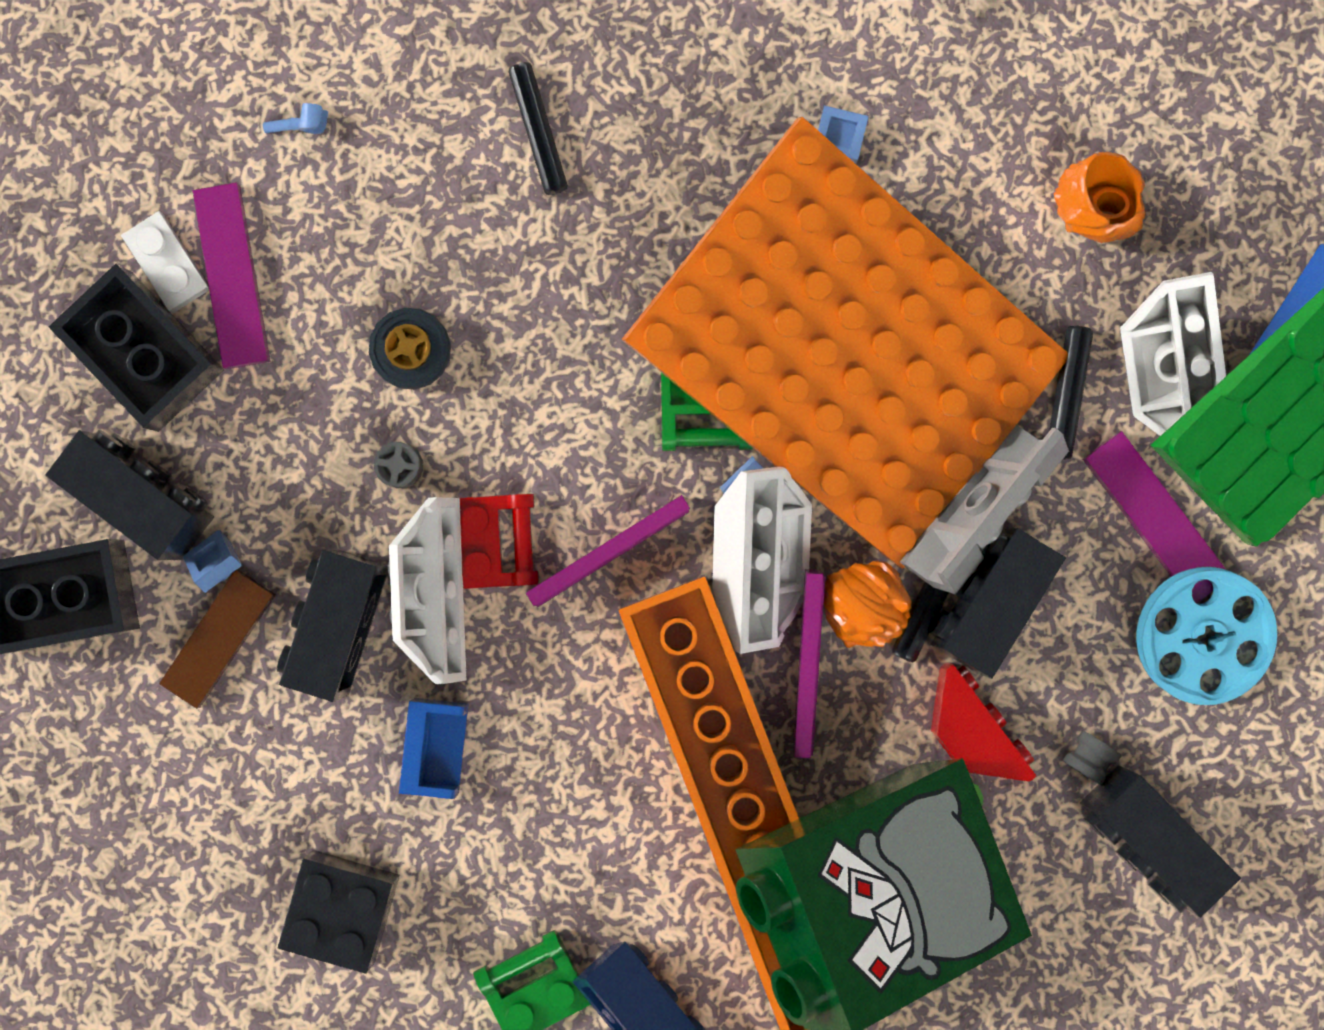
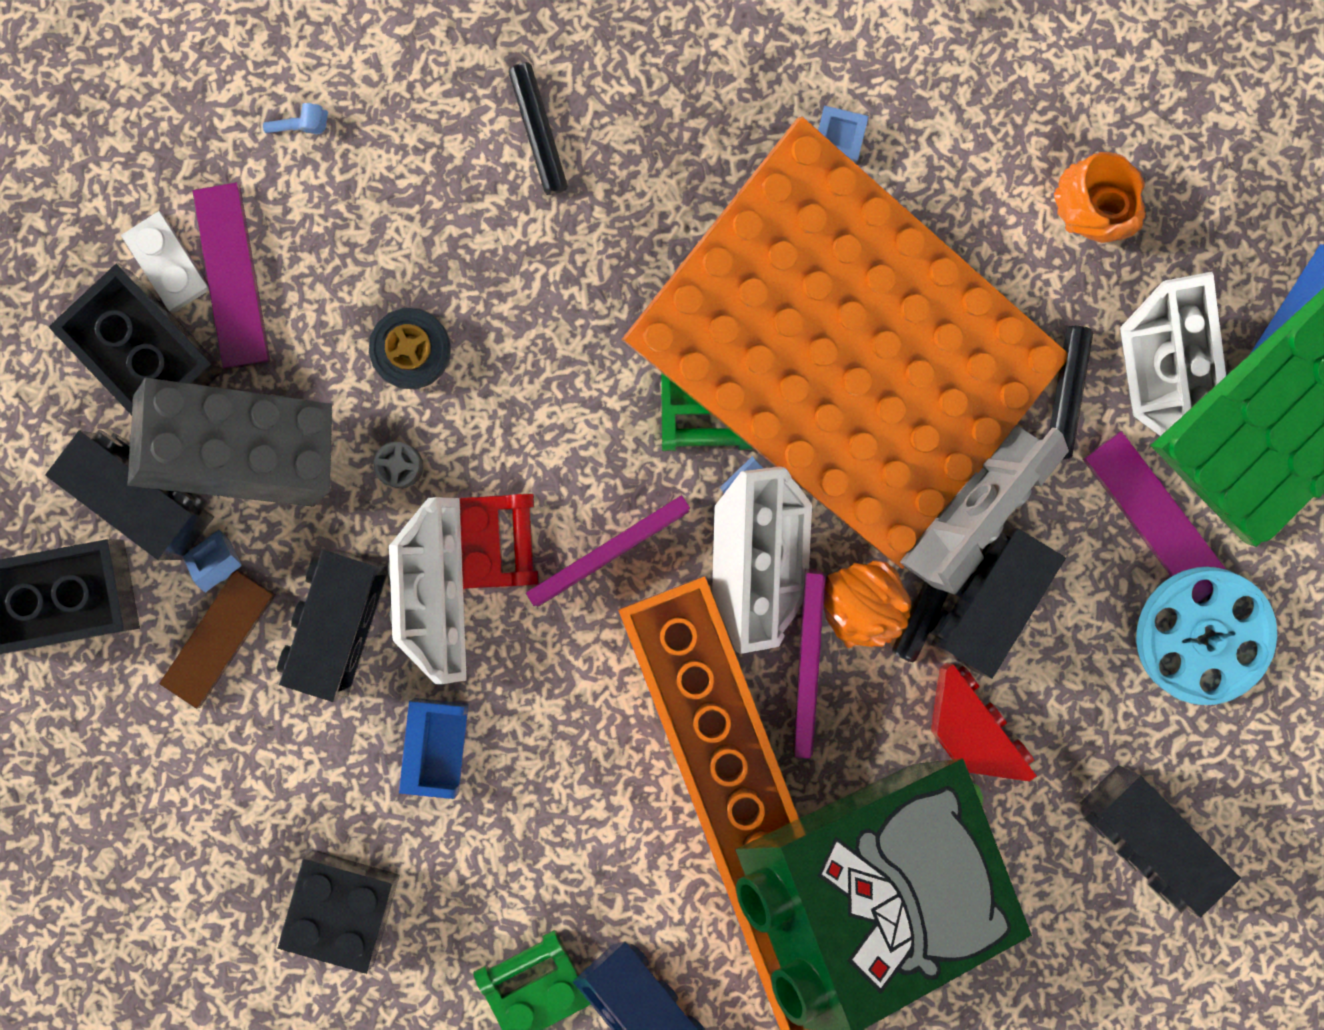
(229, 443): none -> dark grey brick
(1092, 758): dark grey wheel -> none

